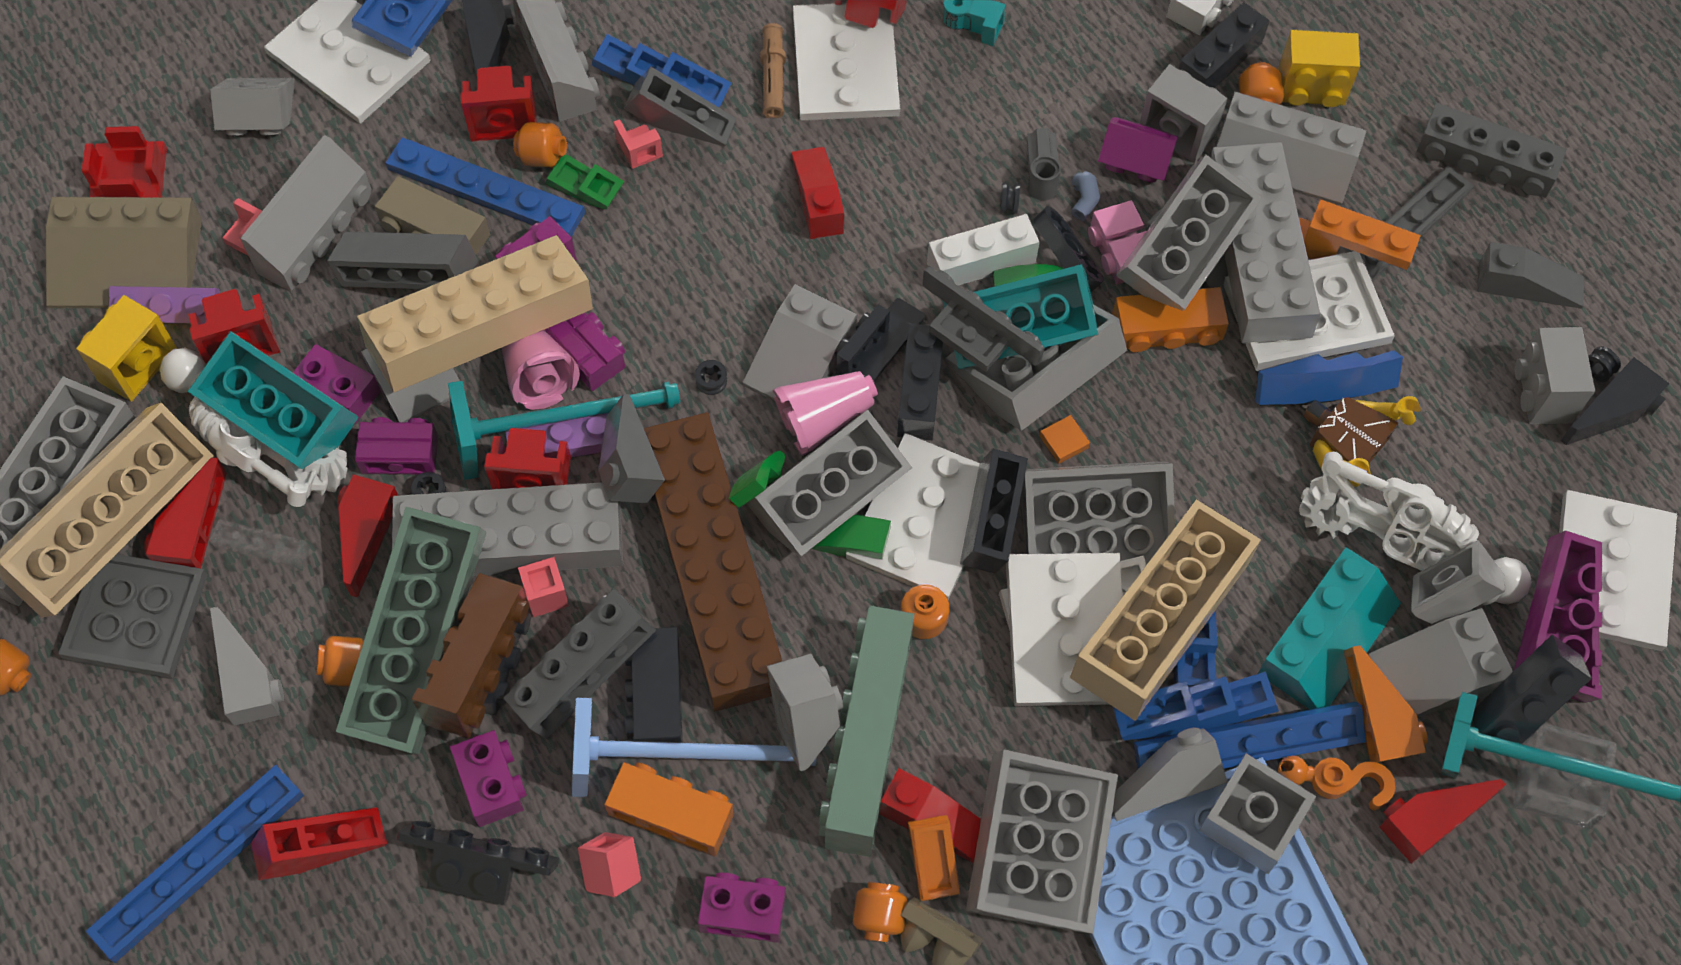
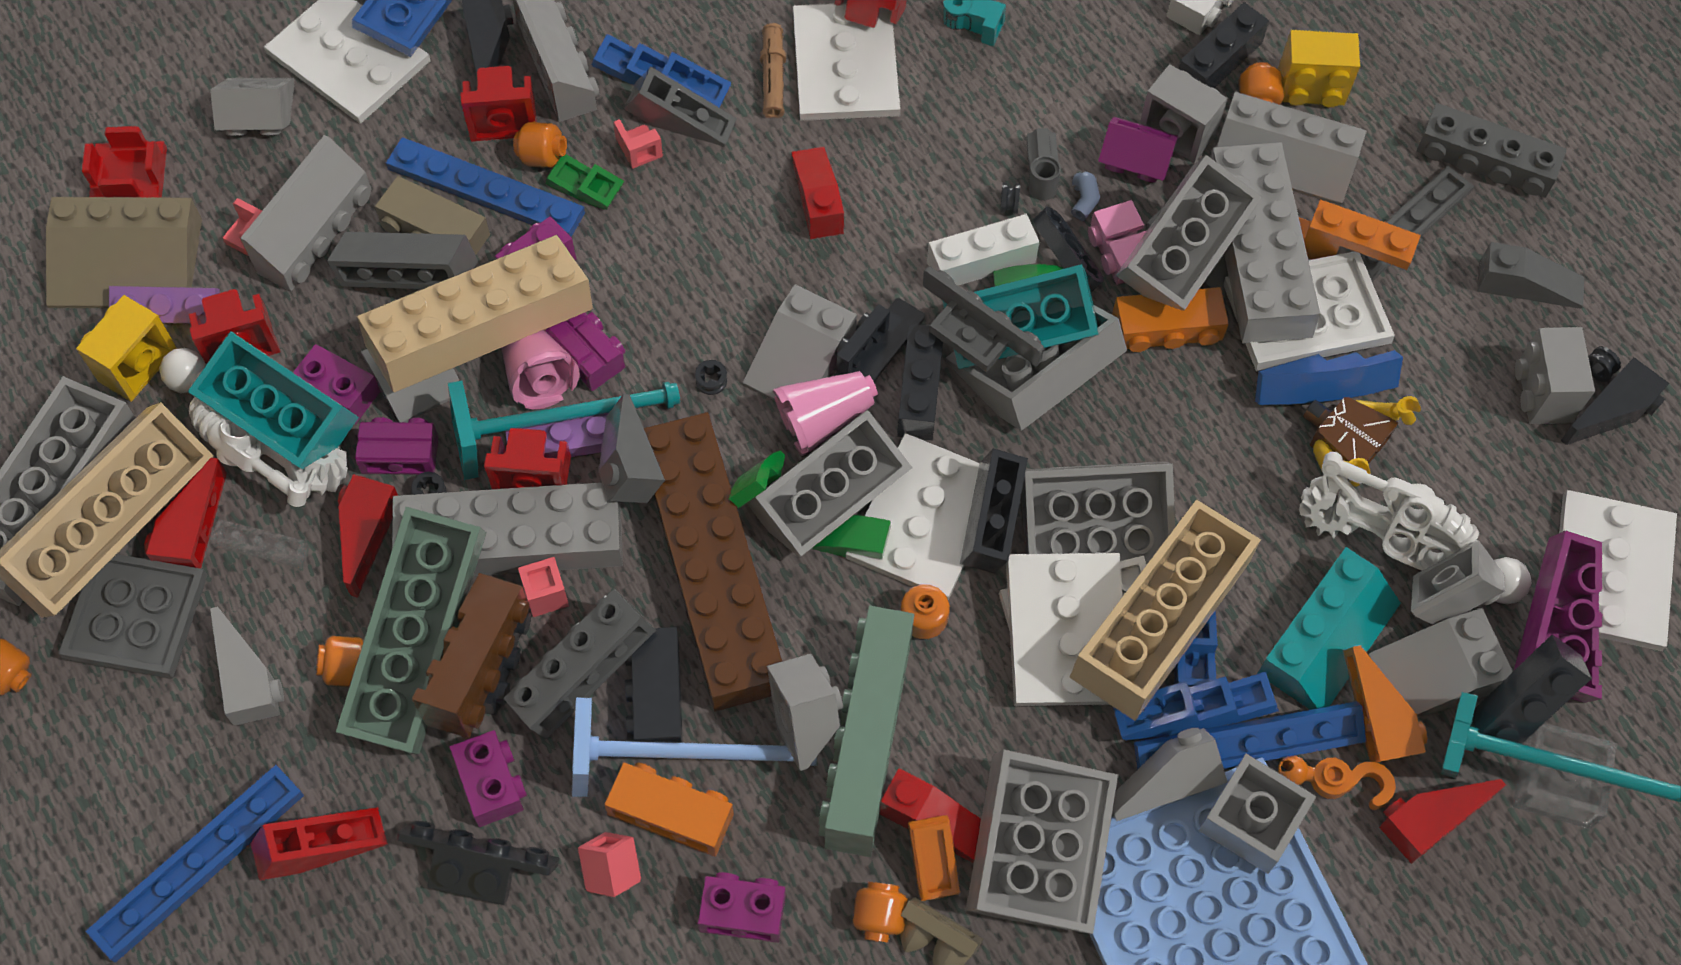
(1064, 439): orange tile -> none

